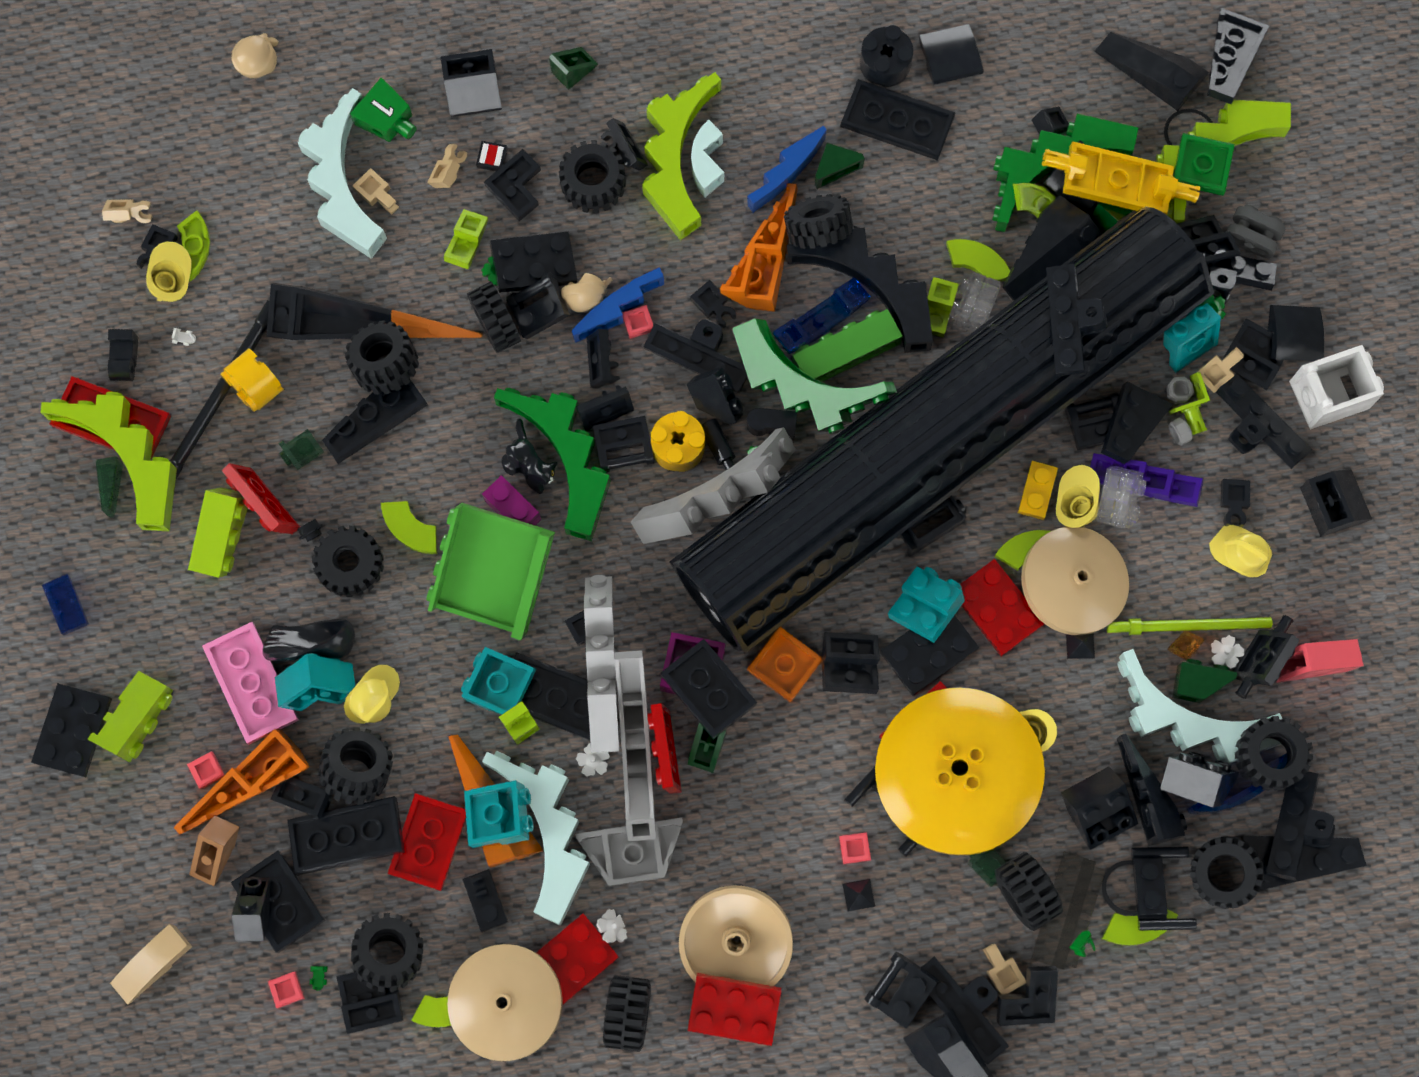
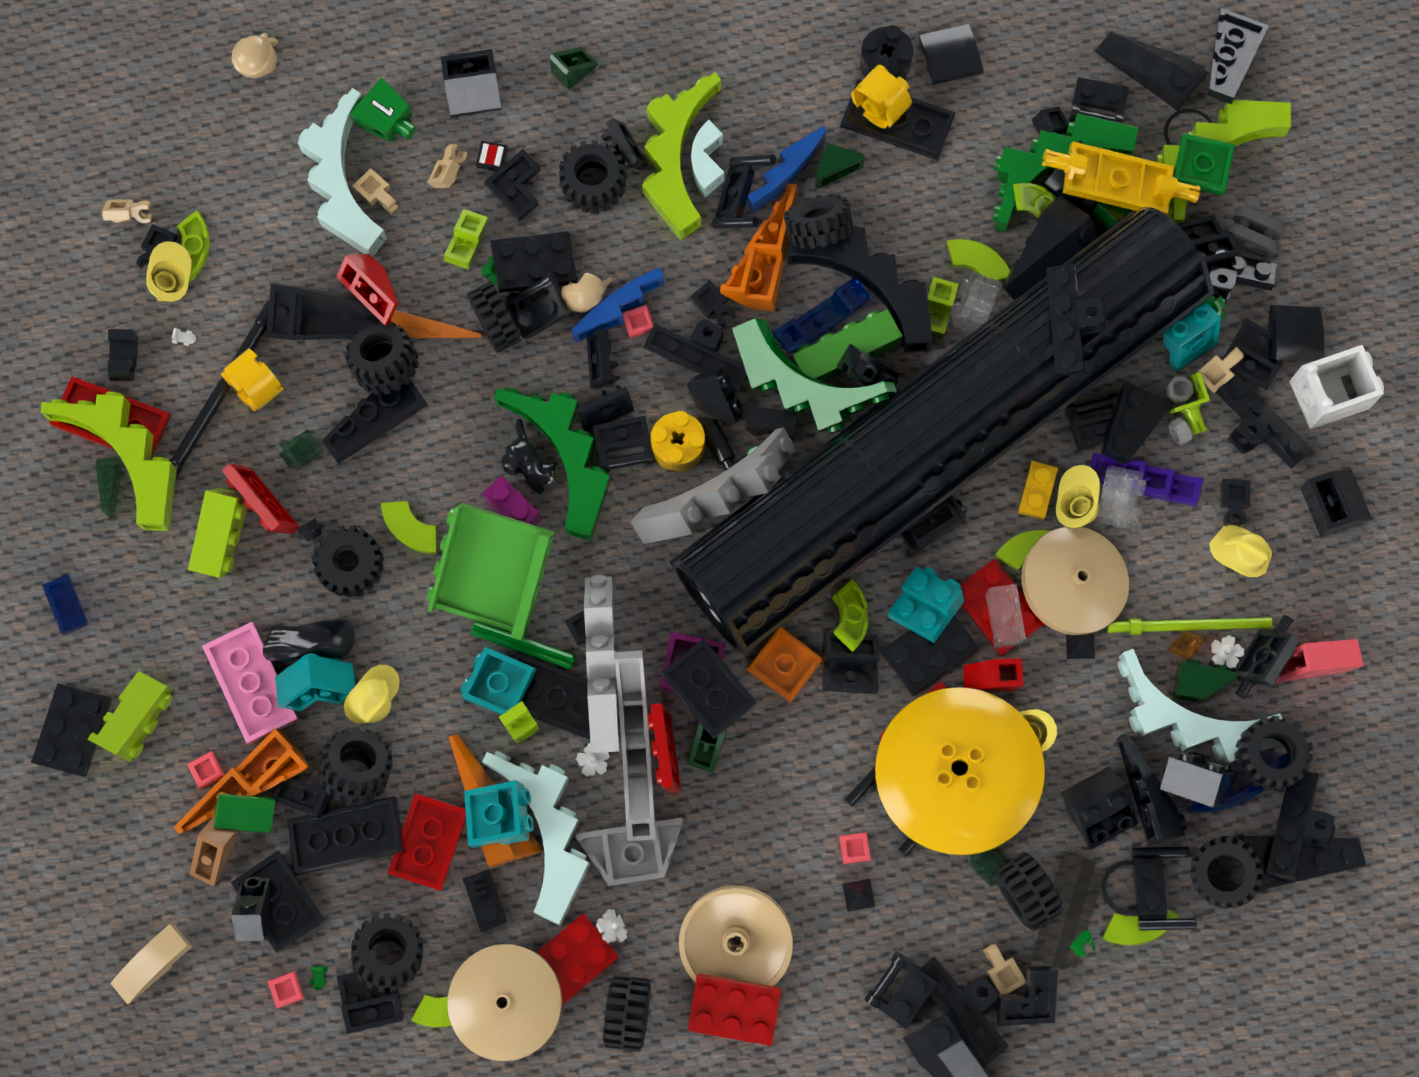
(244, 813): none -> green slope
(369, 284): none -> red slope
(525, 645): none -> green axle
(736, 191): none -> black plate
(853, 615): none -> lime tile
(866, 368): none -> black hips
(882, 97): none -> yellow brick
(994, 675): none -> red slope
(1005, 616): none -> clear brick
(1099, 96): none -> black plate

